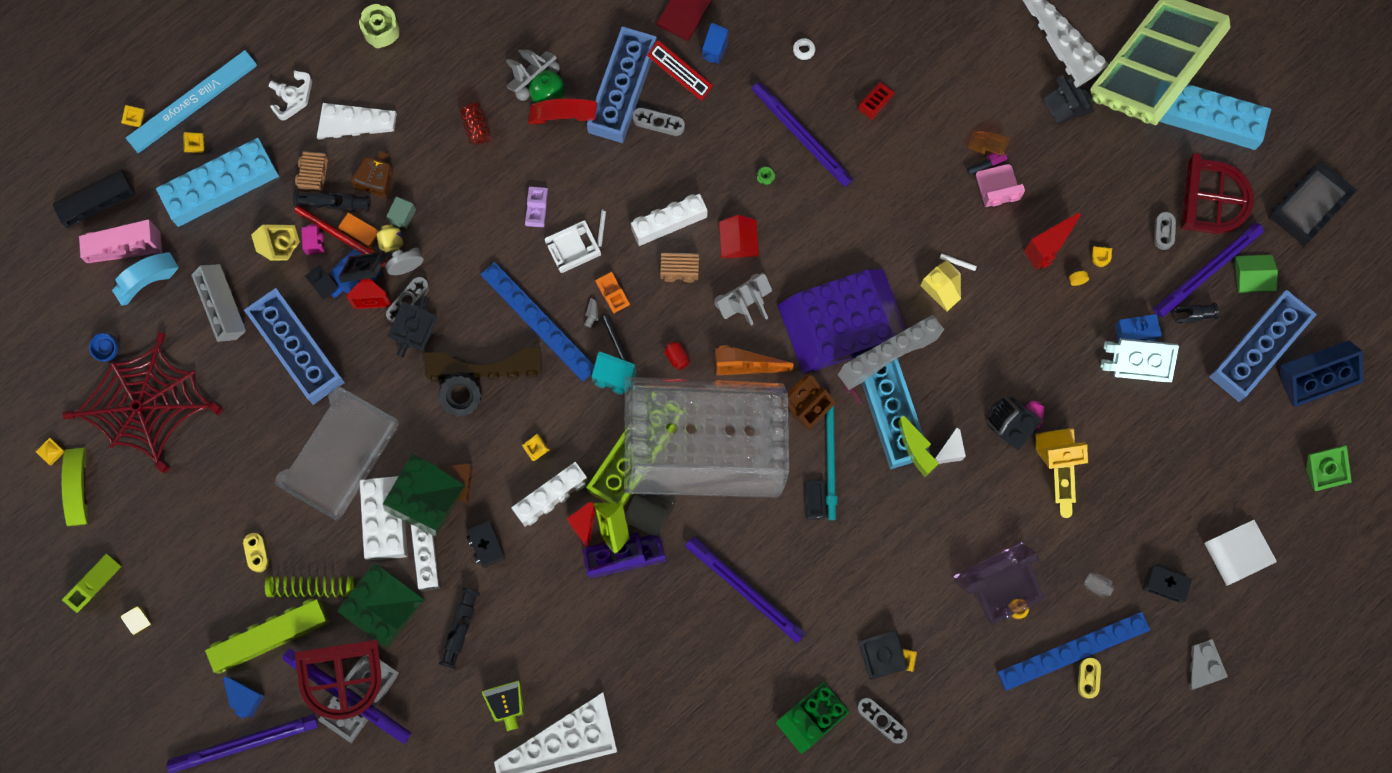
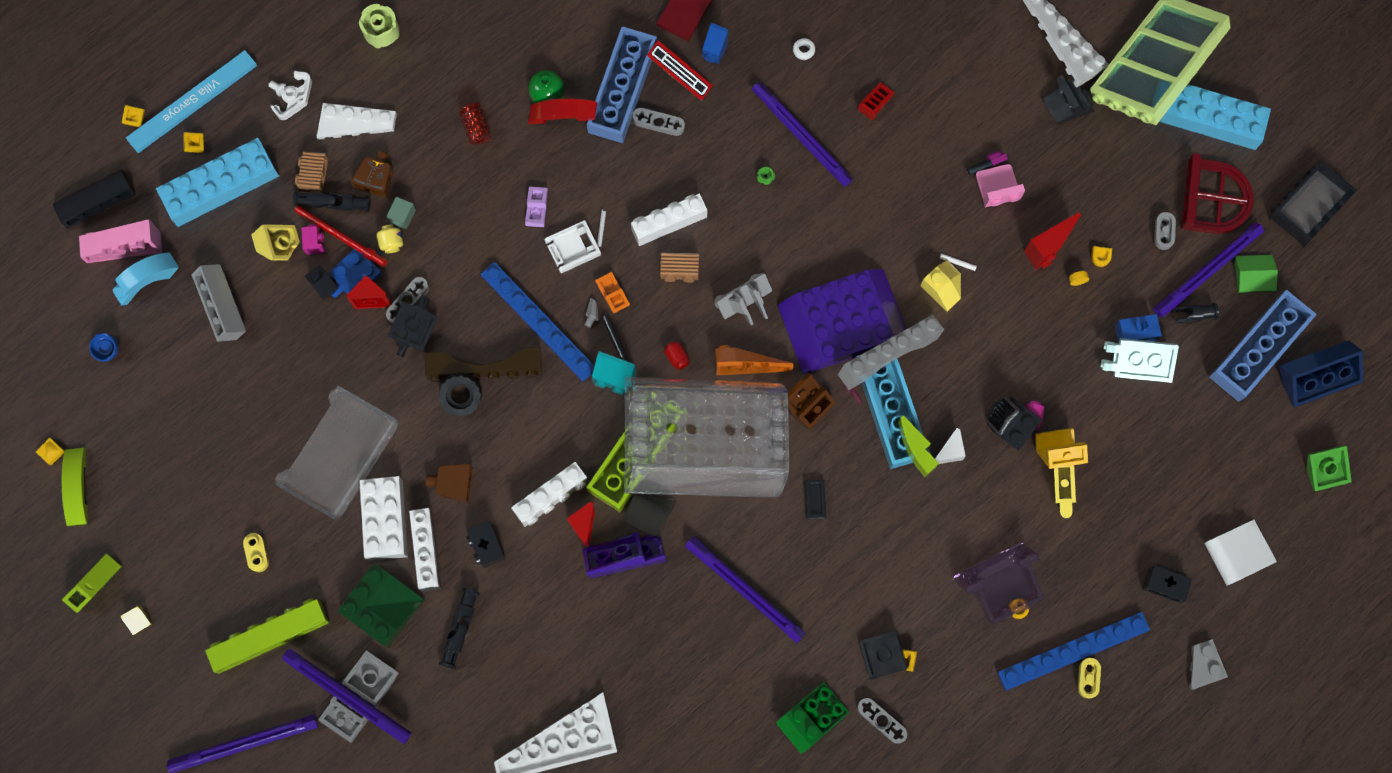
(142, 405): dark red animal -> none
(242, 698): blue slope -> none
(269, 586): lime piece -> none
(294, 346): medium blue brick -> none
(337, 653): dark red window -> none
(358, 230): orange tile -> none
(362, 266): black tile -> none
(404, 262): light grey tile -> none
(423, 495): dark green slope -> none
(505, 703): torso -> none
(524, 76): light grey piece -> none
(535, 447): yellow tile -> none
(612, 525): lime slope -> none
(738, 237): red slope -> none
(831, 499): teal bar -> none
(988, 141): clear orange slope -> none
(1099, 584): clear brick -> none

